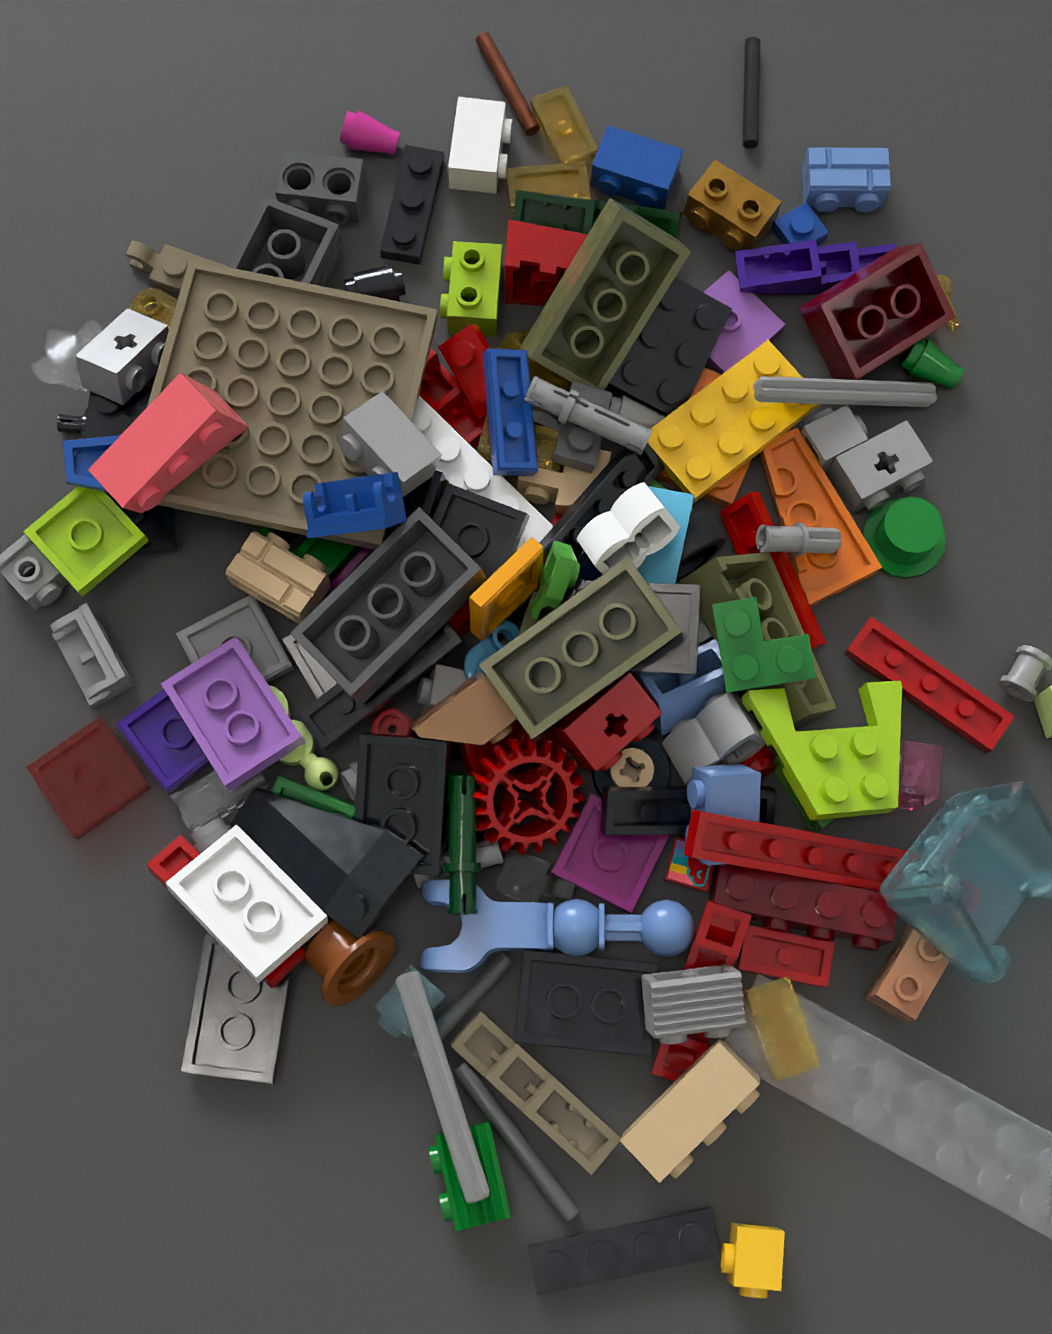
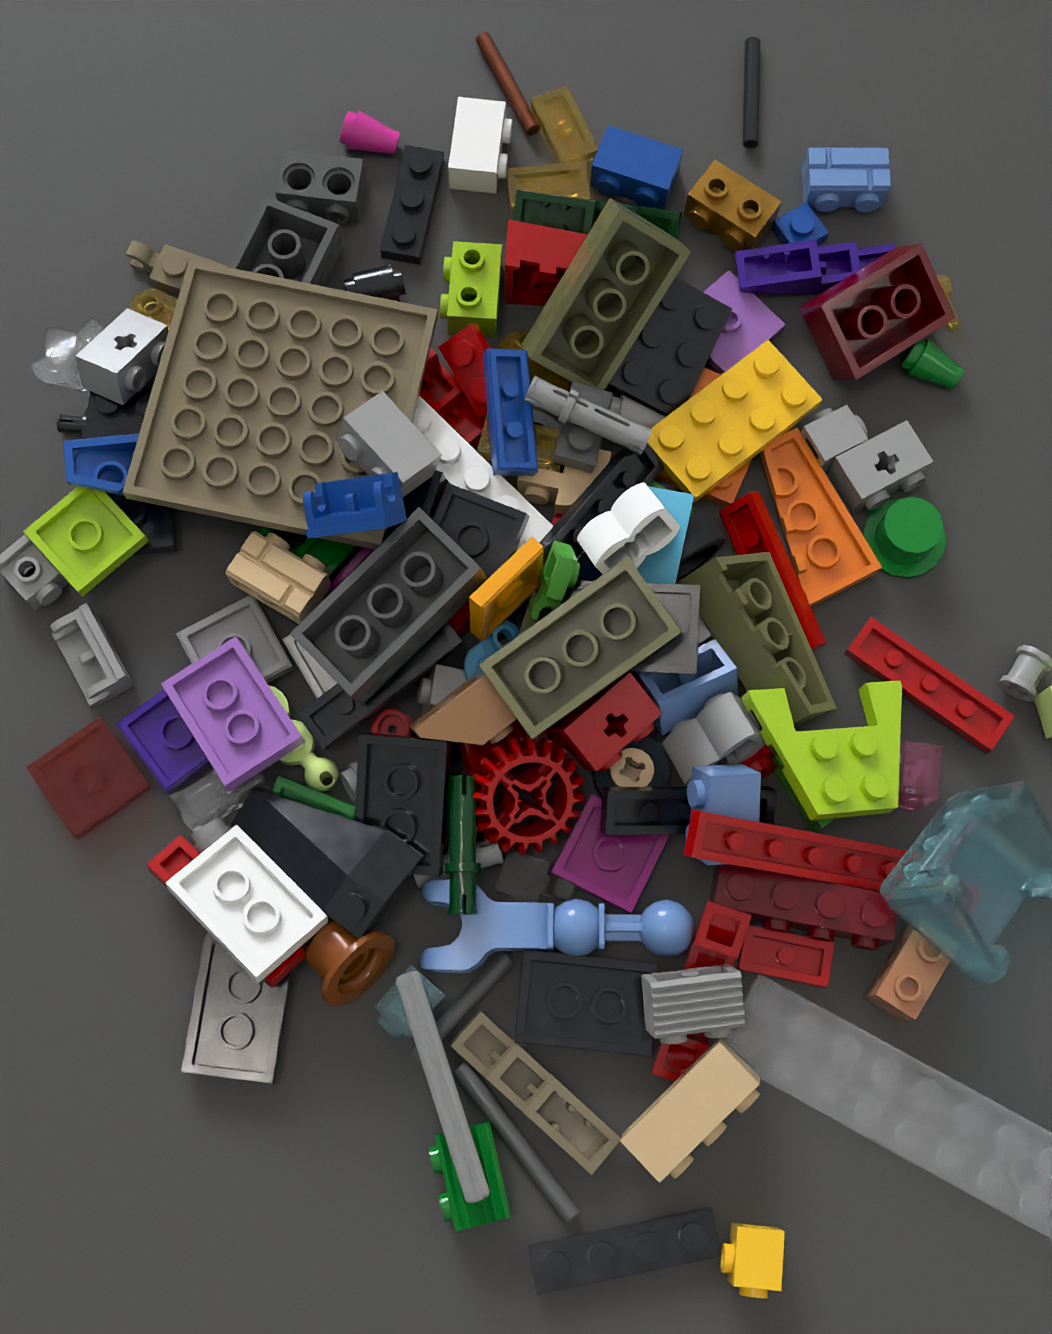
(166, 444): coral wedge -> none
(687, 871): tile -> none
(750, 660): green plate -> none
(781, 1028): clear yellow plate -> none
(797, 539): light grey axle -> none
(844, 391): light grey axle -> none

